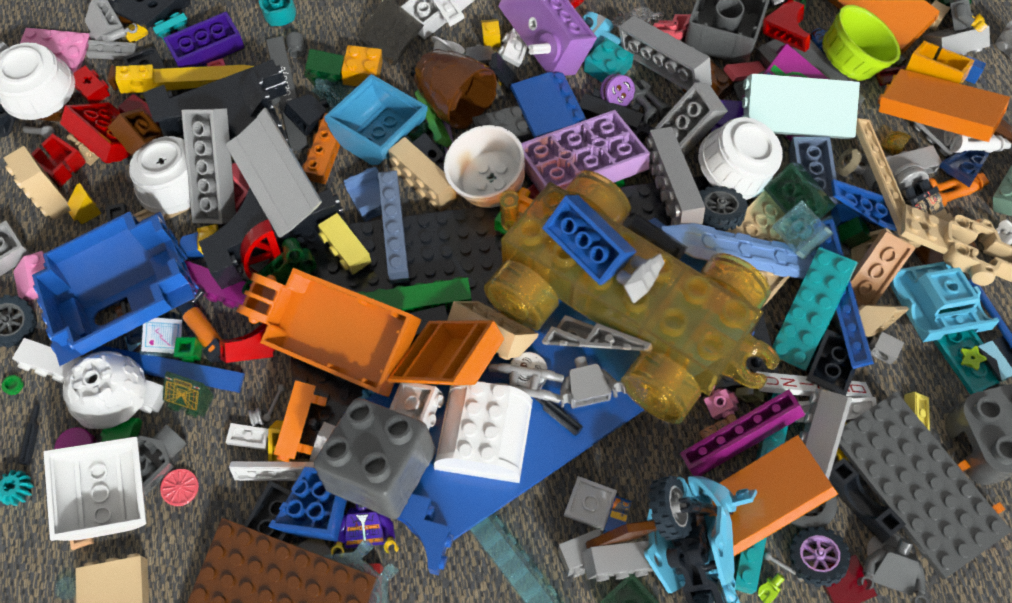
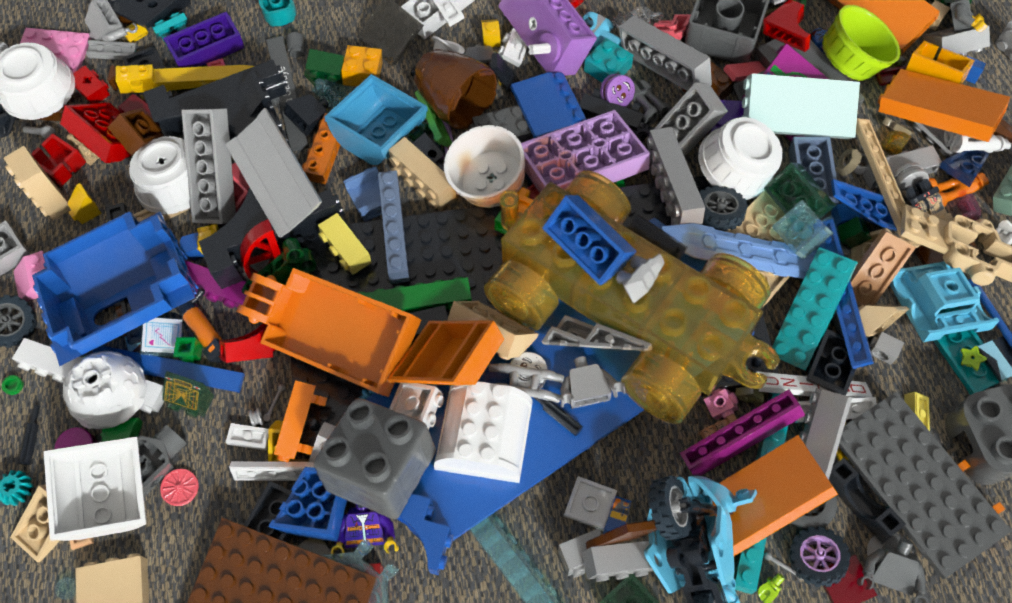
(33, 528): none -> tan slope
(896, 126): none -> dark tan plate
(969, 207): none -> clear pink plate

